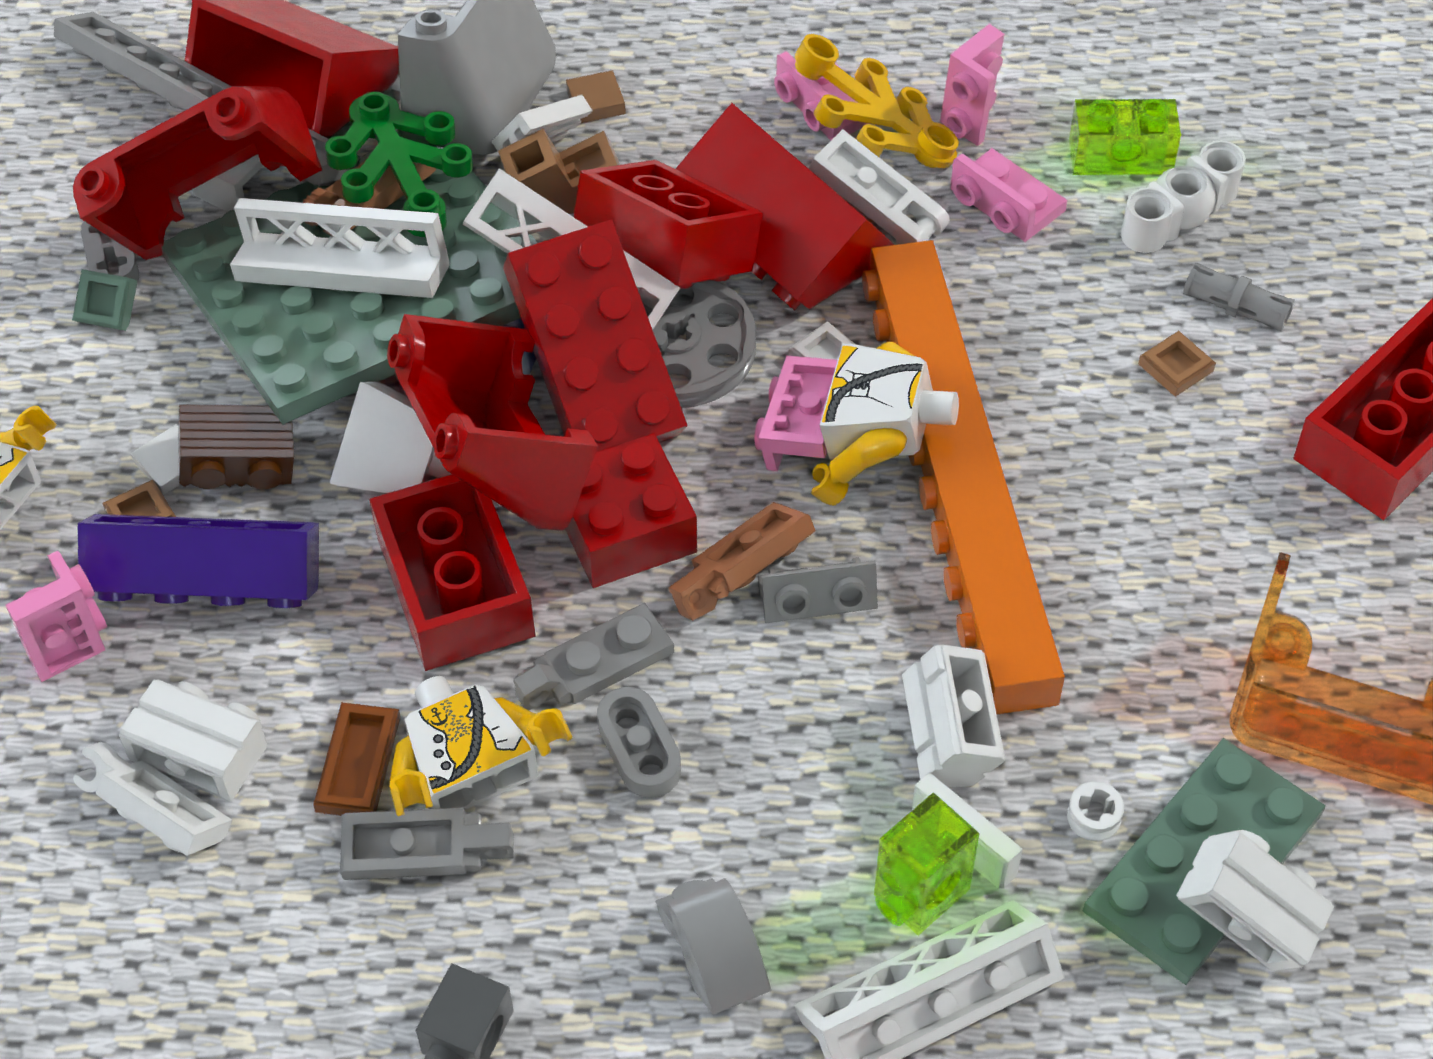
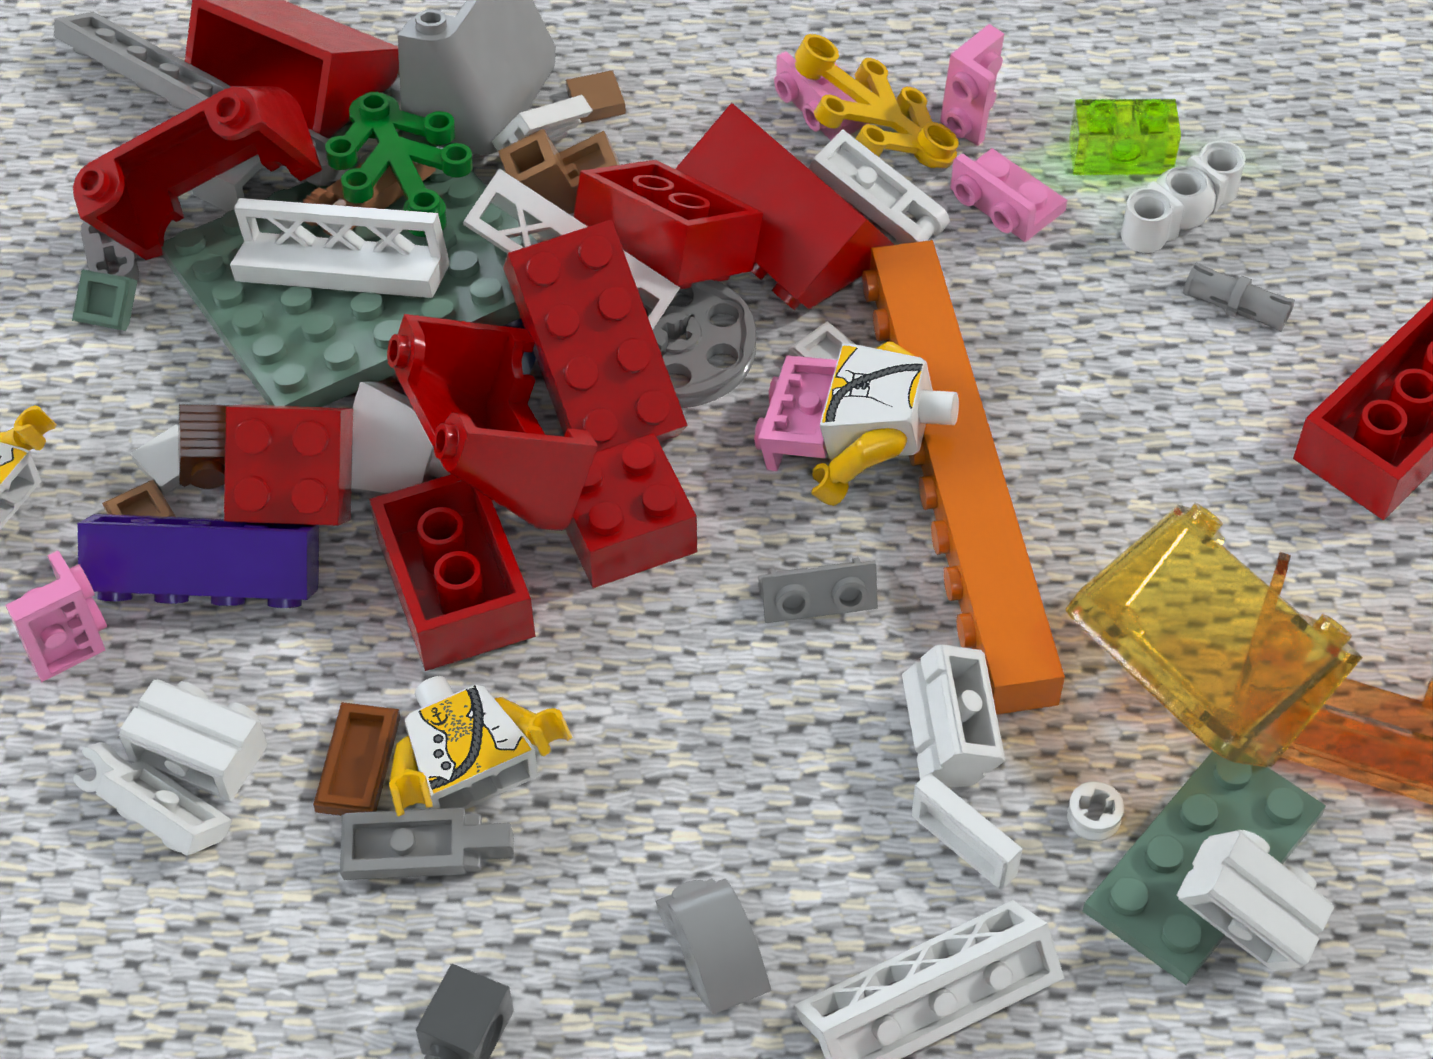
(288, 464): none -> red brick
(595, 659): light grey hinge -> none
(640, 745): light grey plate -> none
(739, 557): nougat hinge -> none
(924, 864): clear neon green brick -> none
(1177, 363): medium nougat tile -> none
(1213, 638): none -> clear yellow windscreen

